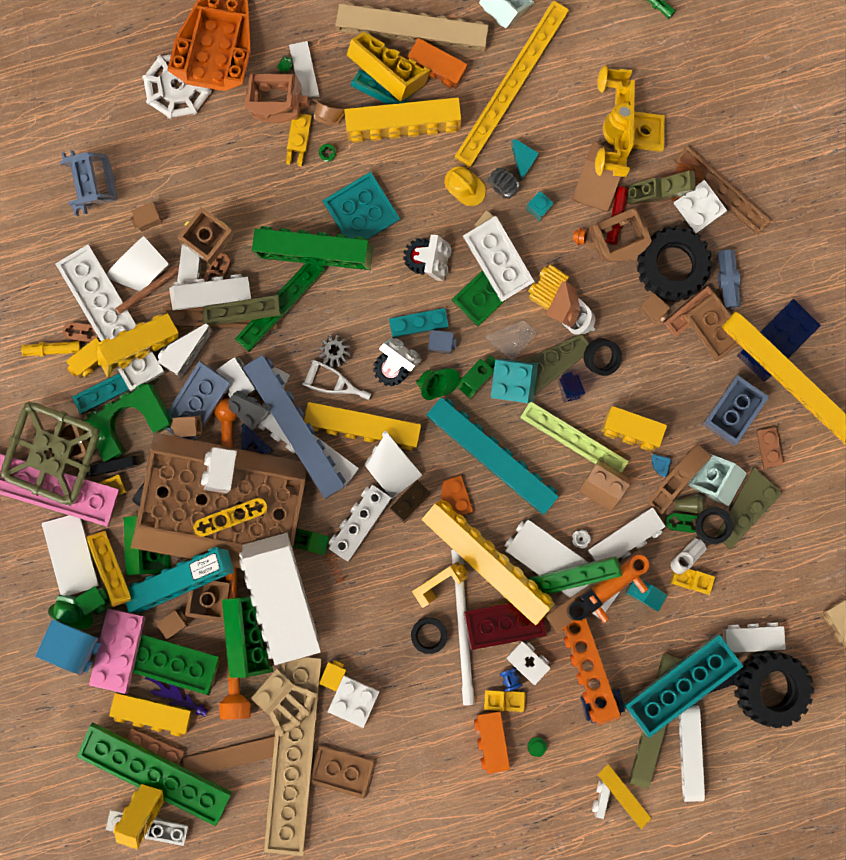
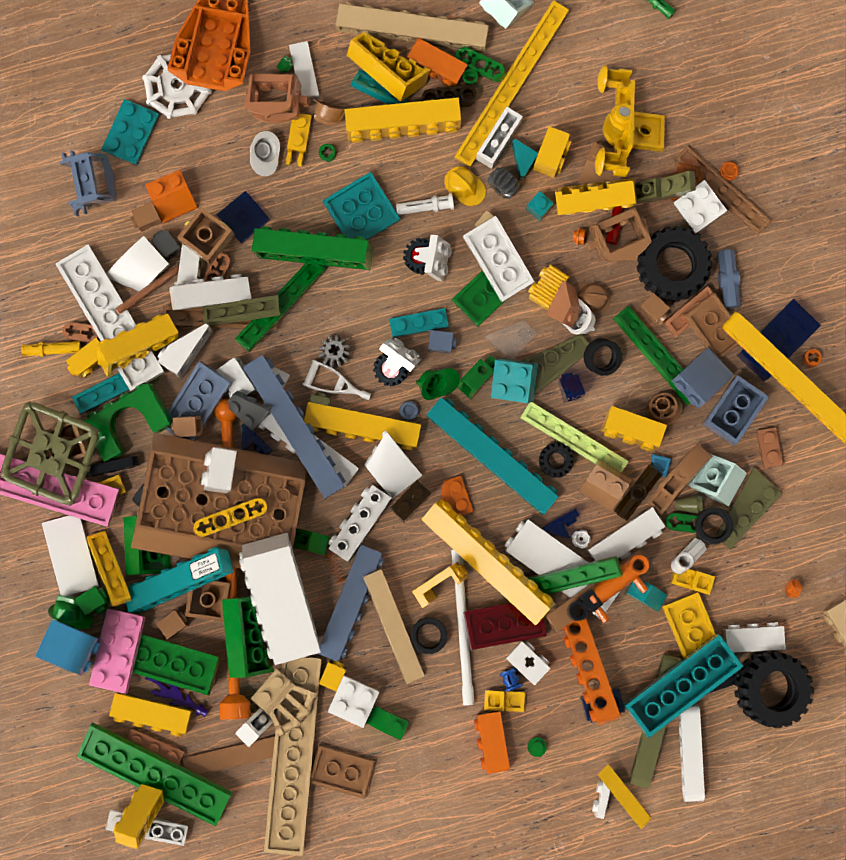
(130, 132): none -> teal plate
(166, 244): none -> dark grey brick
(171, 196): none -> orange slope
(243, 217): none -> clear blue plate
(255, 727): none -> white slope
(264, 153): none -> white piece
(320, 398): none -> olive plate
(349, 604): none -> sand blue brick
(387, 722): none -> green slope
(393, 626): none -> tan tile
(408, 411): none -> sand blue tile
(434, 204): none -> white pin
(455, 91): none -> dark brown beam
(470, 73): none -> green hinge
(485, 71): none -> green beam
(499, 137): none -> white brick
(550, 154): none -> yellow brick
(556, 448): none -> black tyre
(557, 527): none -> clear blue slope
(594, 296): none -> medium nougat piece
(596, 196): none -> yellow wedge
(630, 502): none -> dark brown piece
(650, 347): none -> green plate
(664, 408): none -> medium nougat piece
(689, 623): none -> yellow plate
(702, 378): none -> sand blue brick
(729, 171): none -> orange plate
(793, 588): none -> orange plate
(811, 352): none -> orange bush

